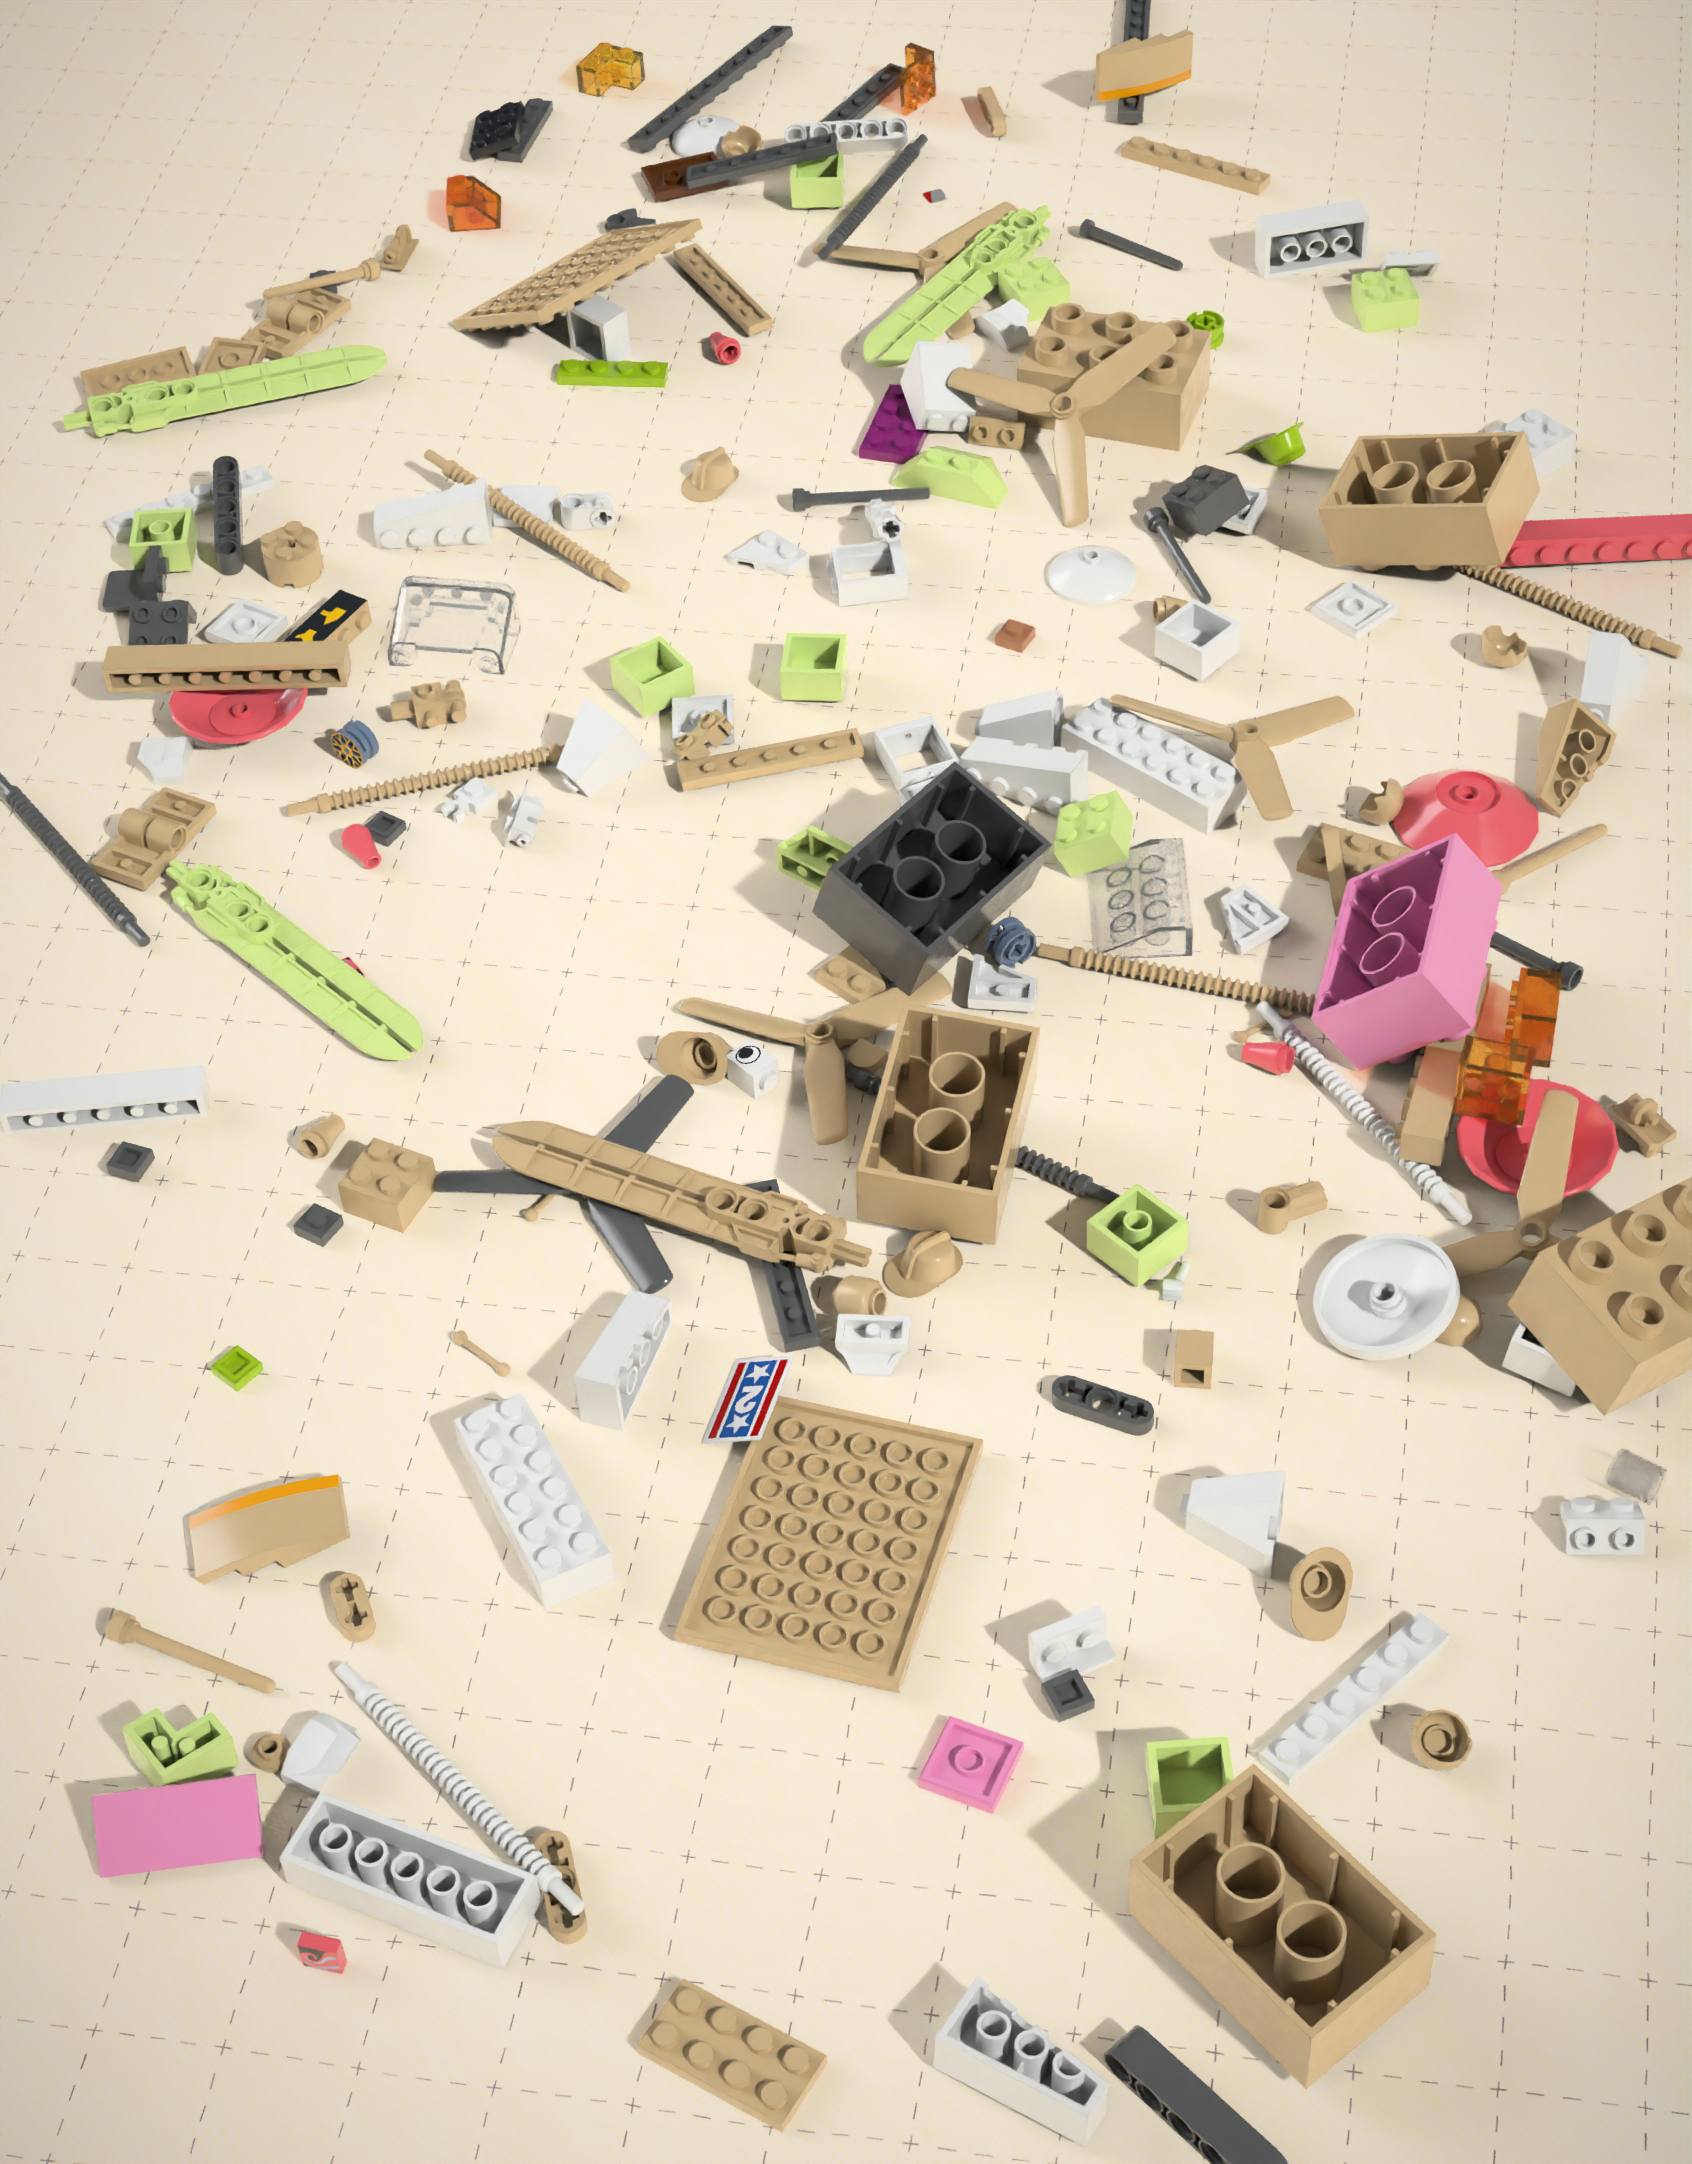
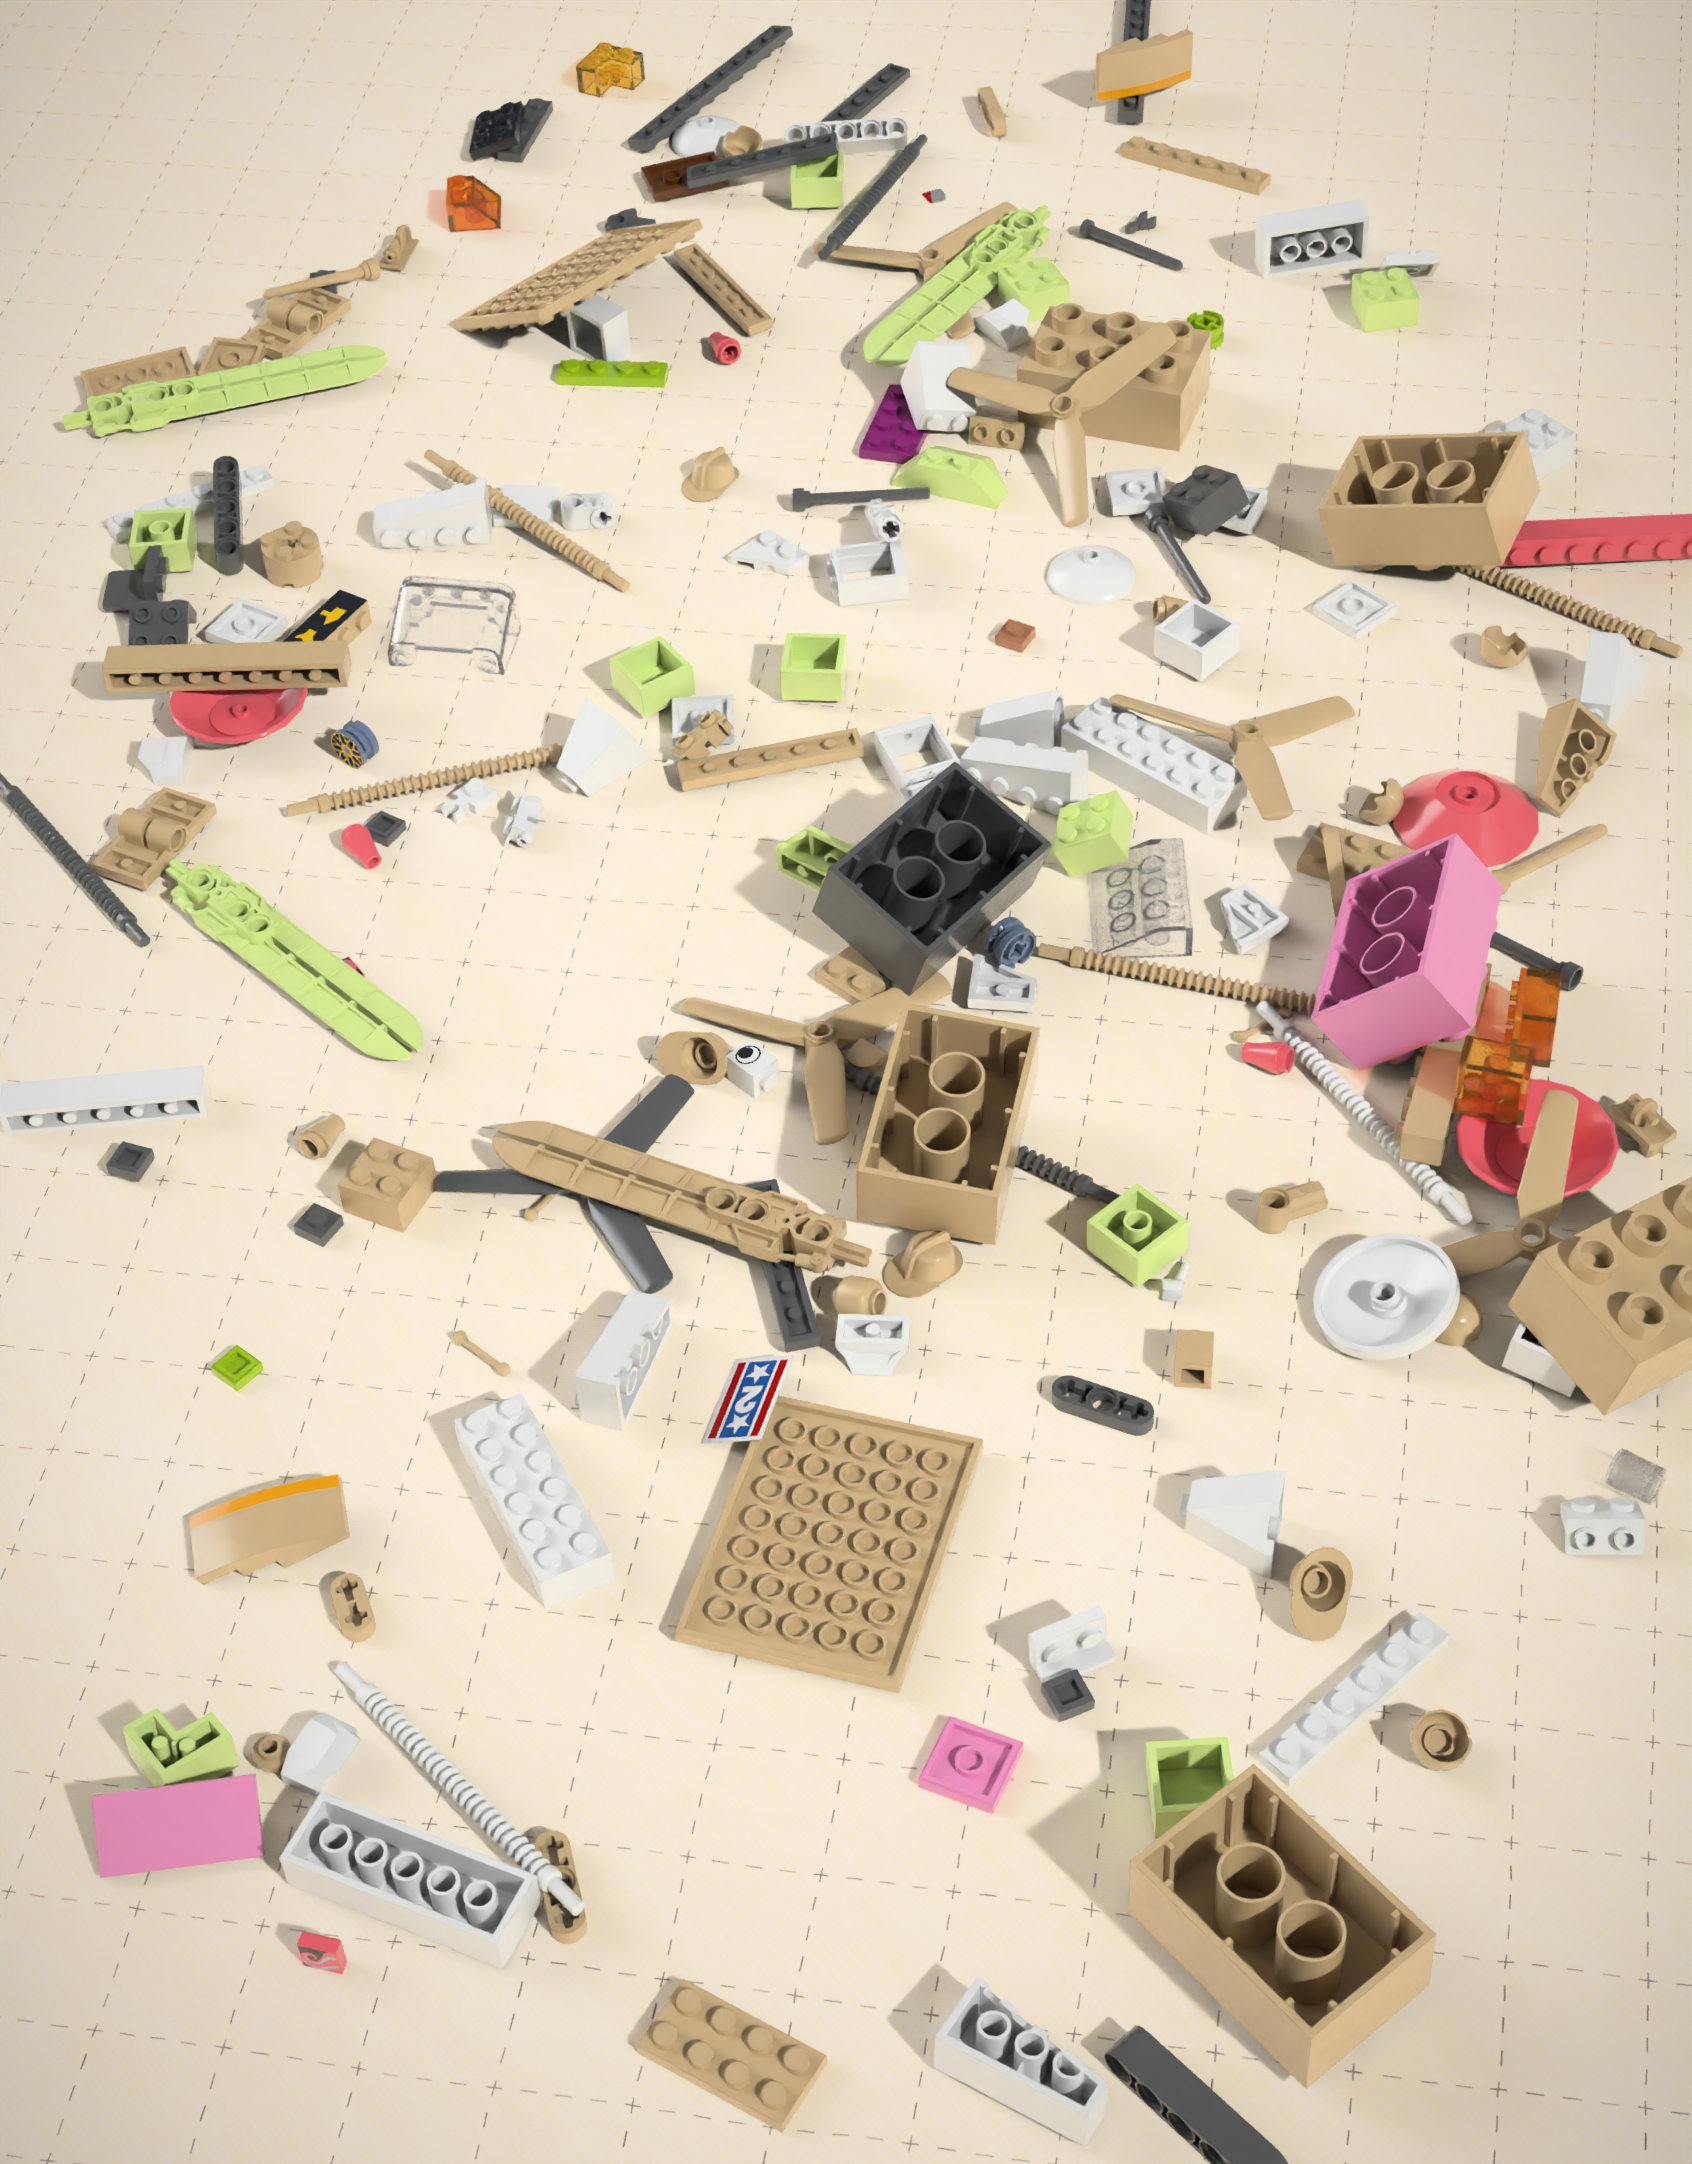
(125, 1629): tan piece -> none
(432, 704): tan piece -> none
(917, 79): clear orange bracket -> none
(1135, 490): none -> white plate
(1141, 223): none -> dark grey piece
(1281, 448): lime piece -> none

